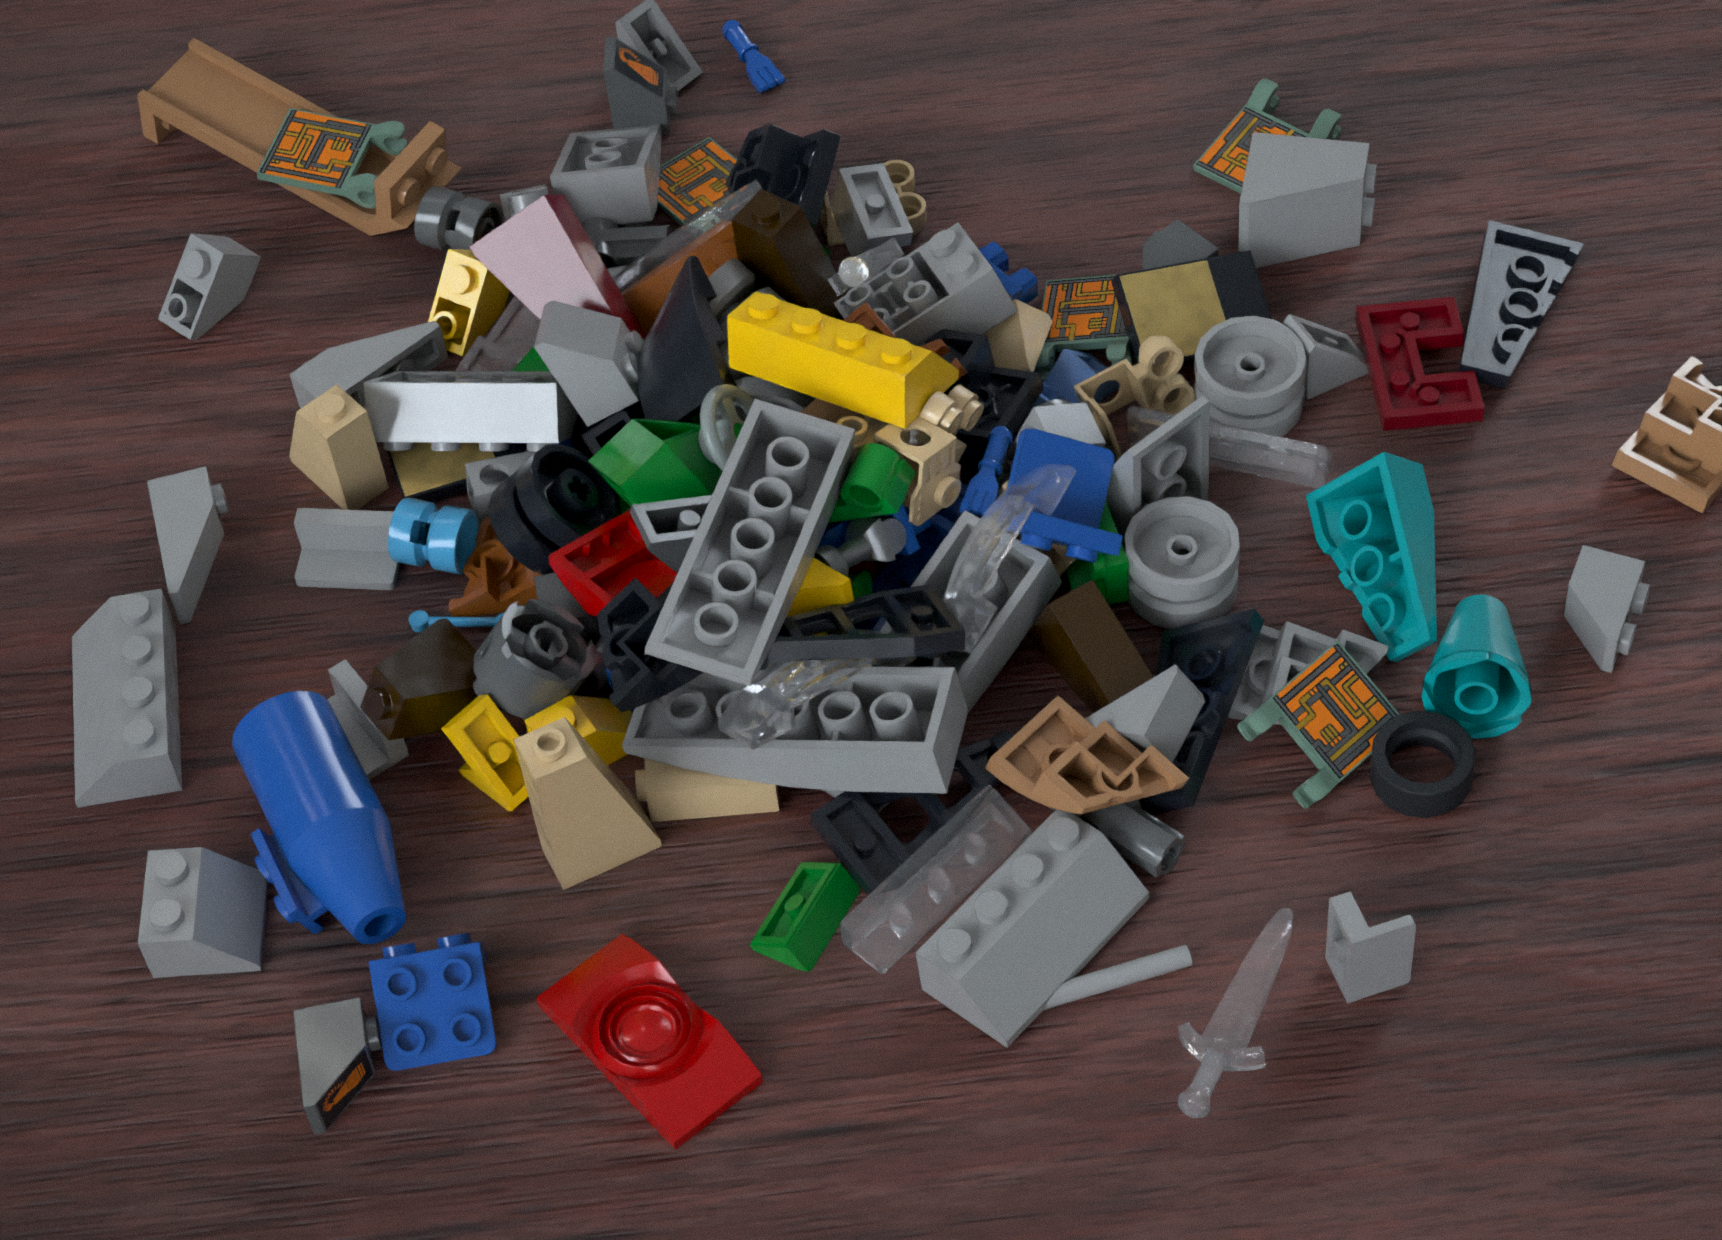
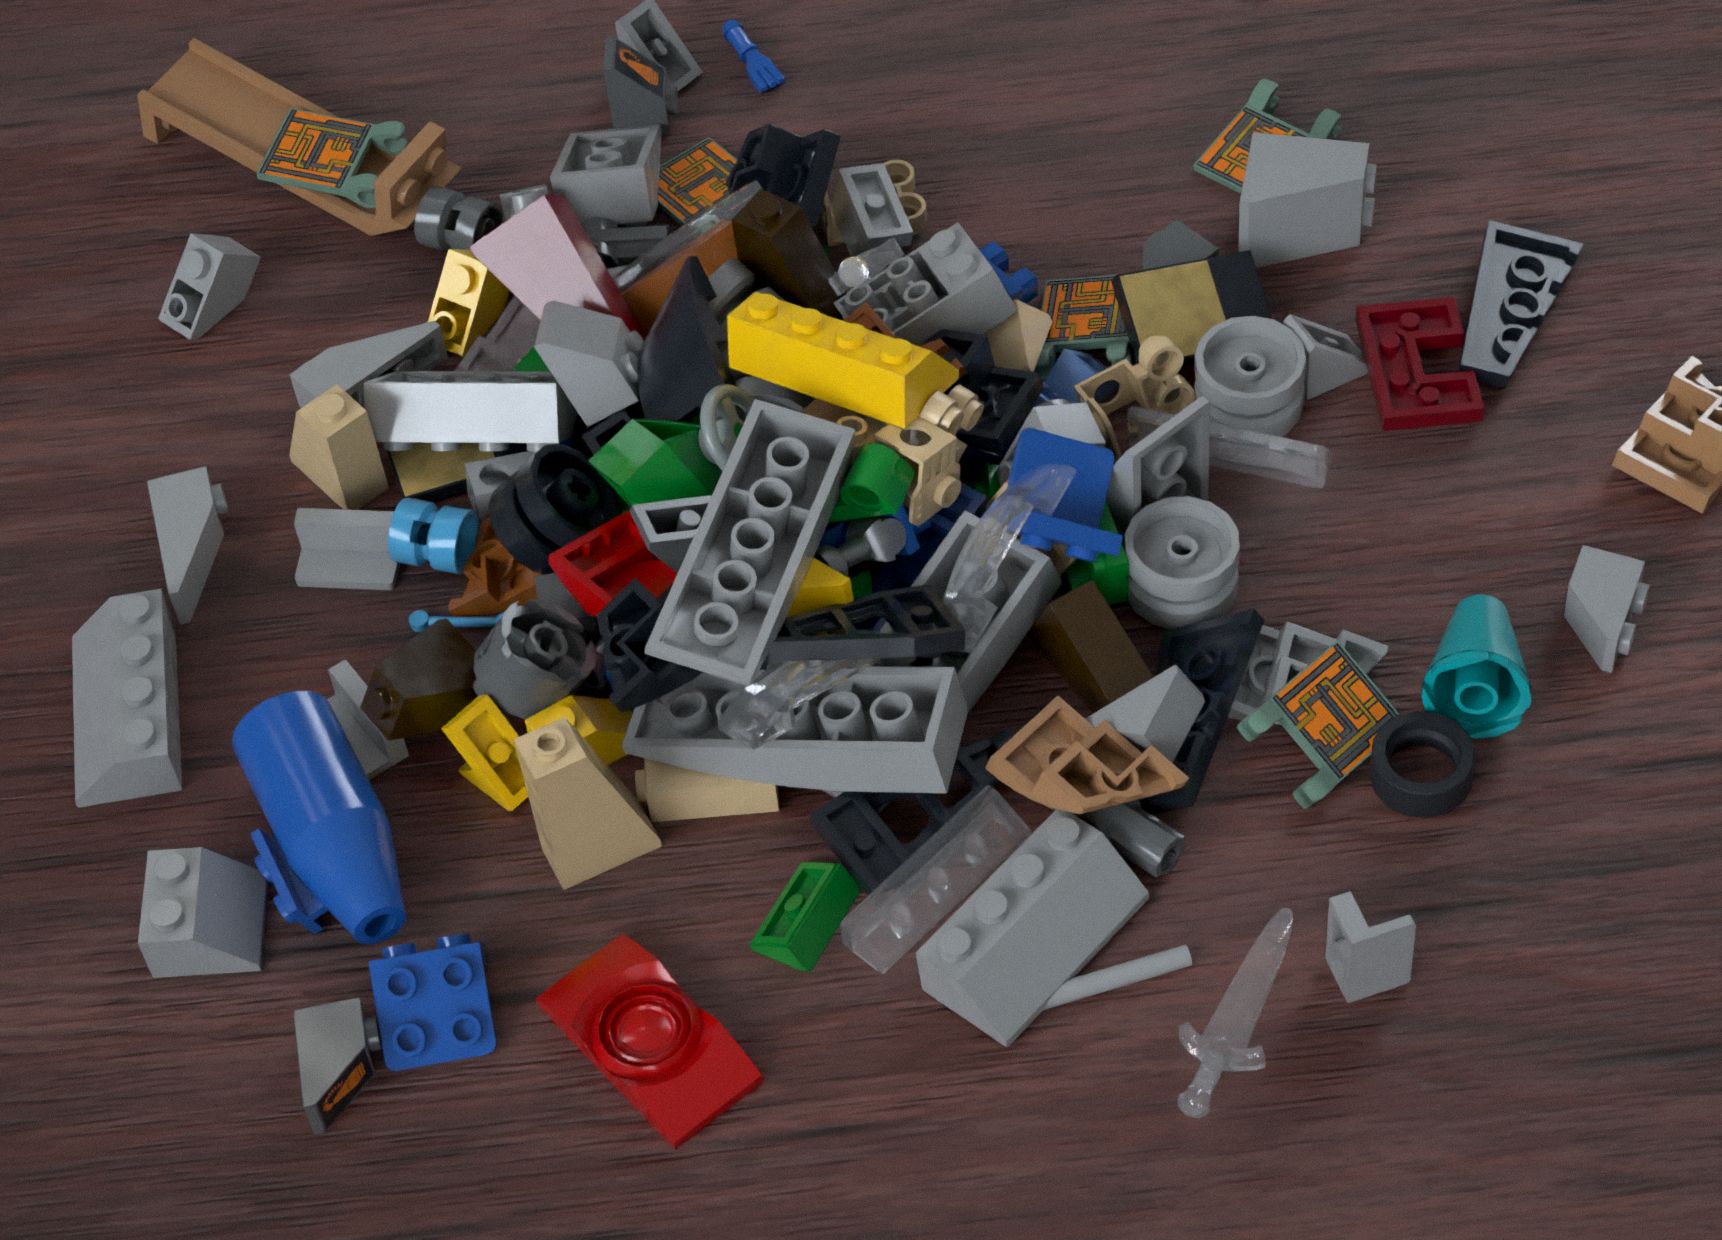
(984, 487): blue piece -> none
(1383, 542): teal wedge -> none

